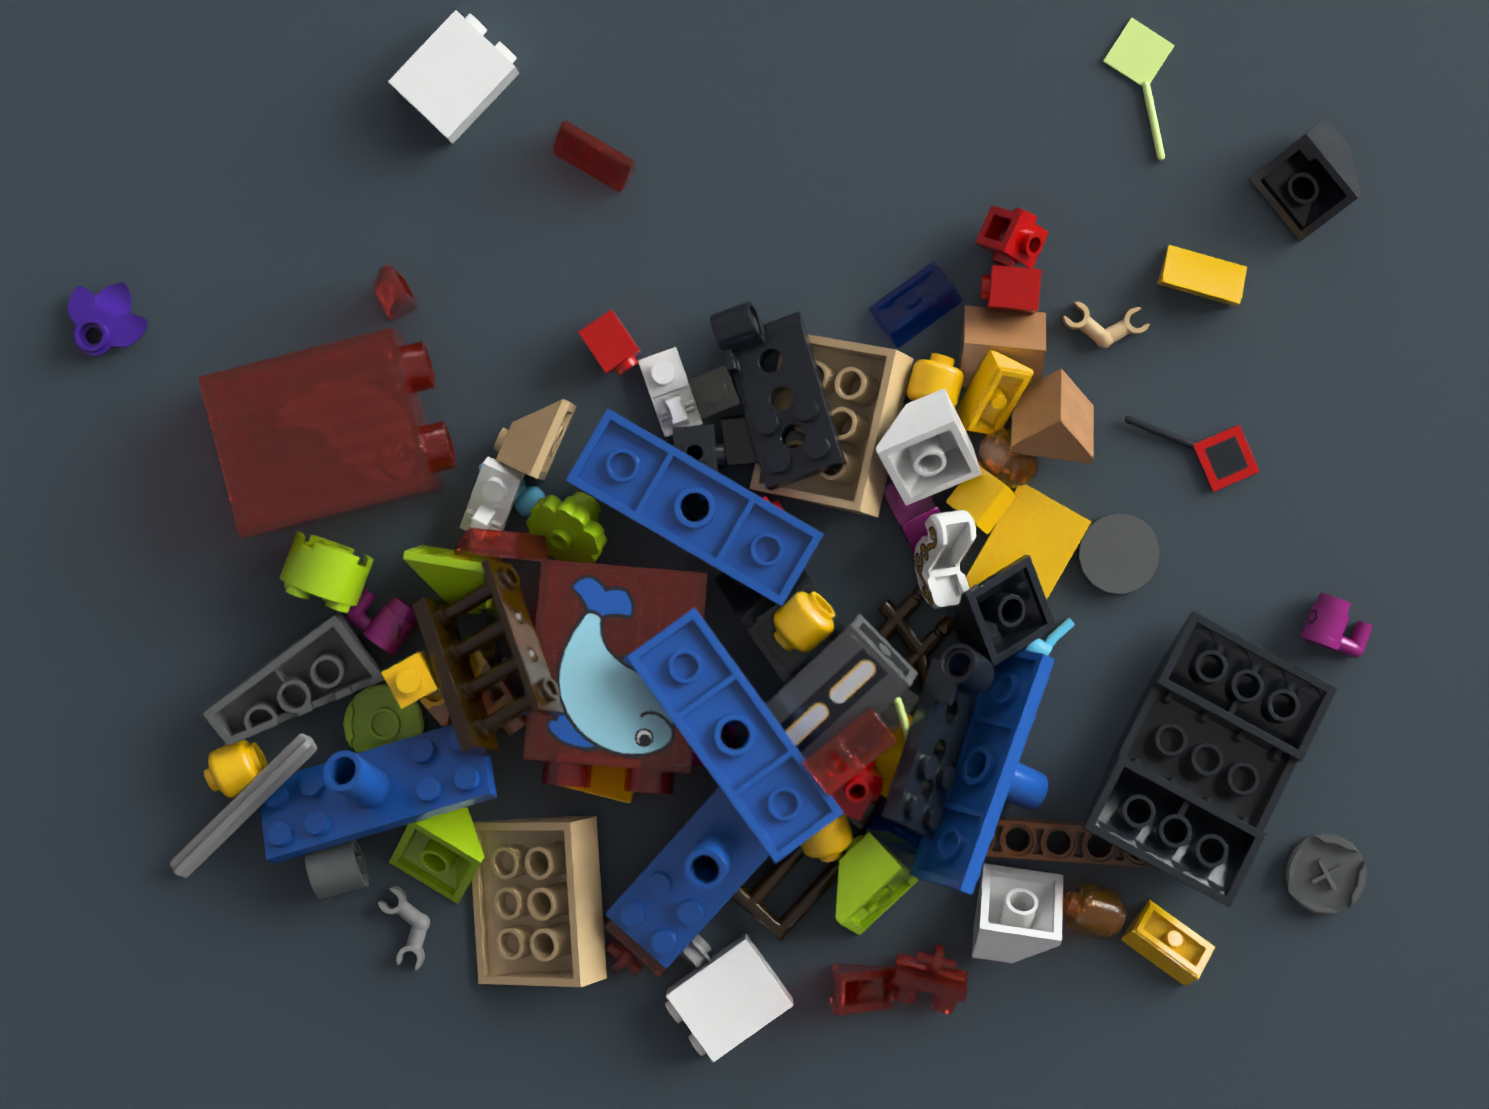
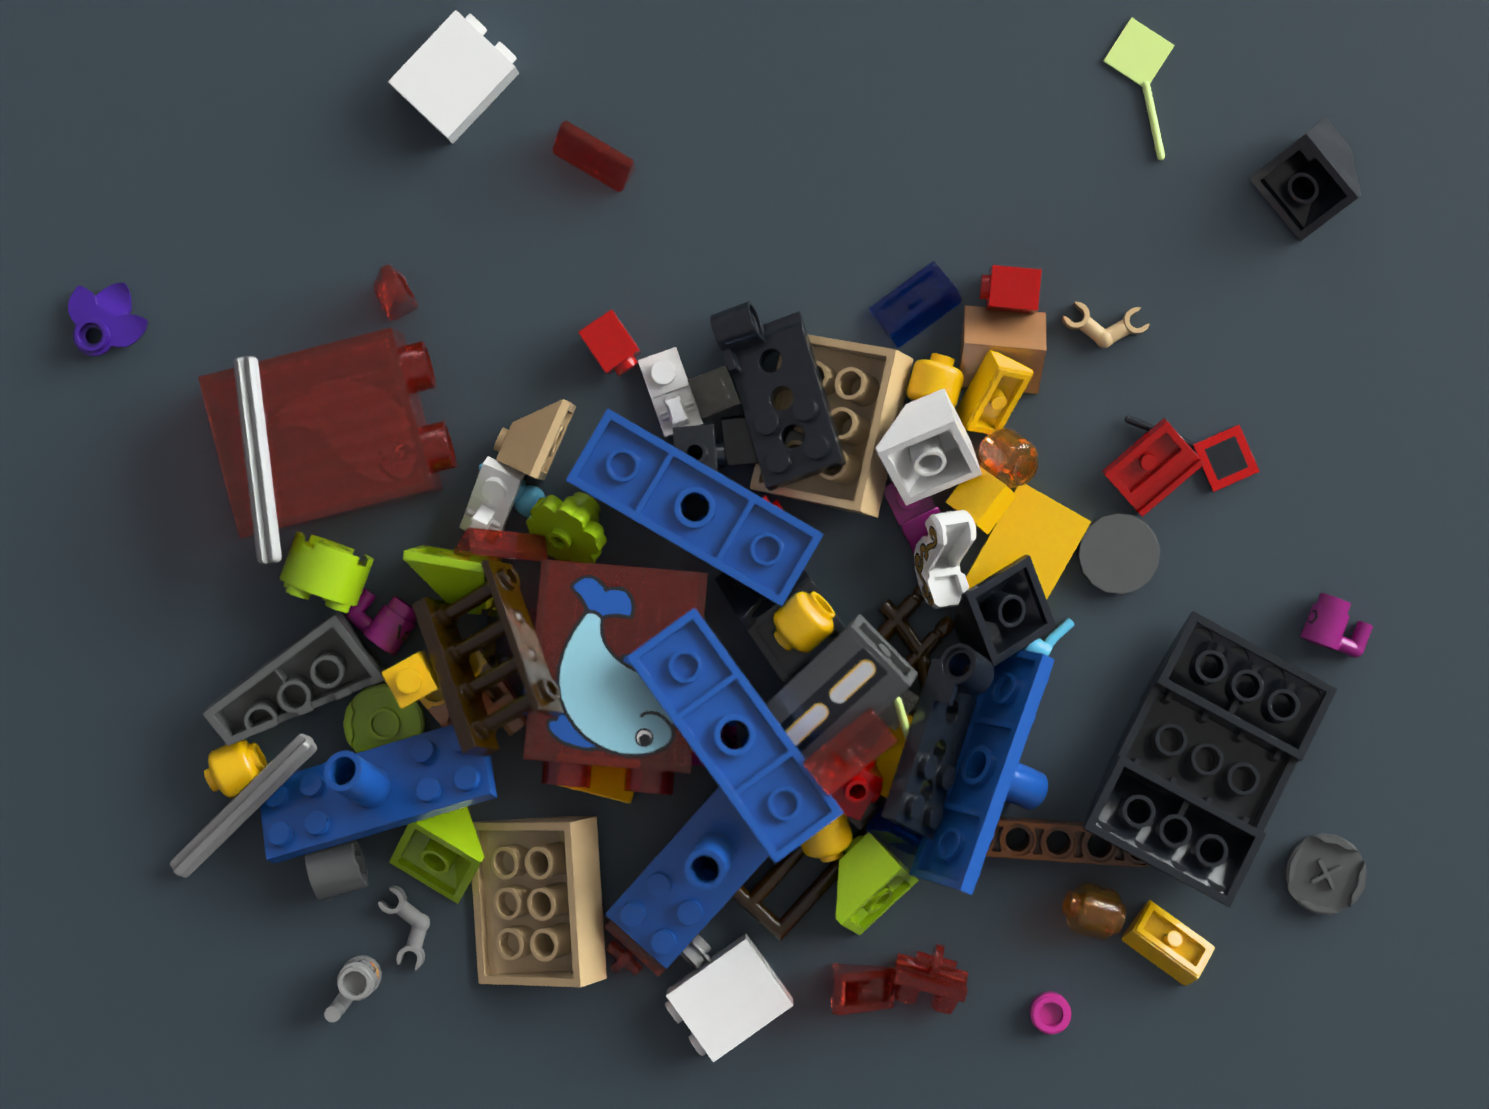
(257, 459): none -> light grey axle
(355, 982): none -> light grey piece
(1012, 237): red brick -> none
(1017, 913): white slope -> none
(1050, 1012): none -> dark pink tile
(1054, 421): medium nougat slope -> none
(1153, 467): none -> red plate
(1202, 275): yellow slope -> none

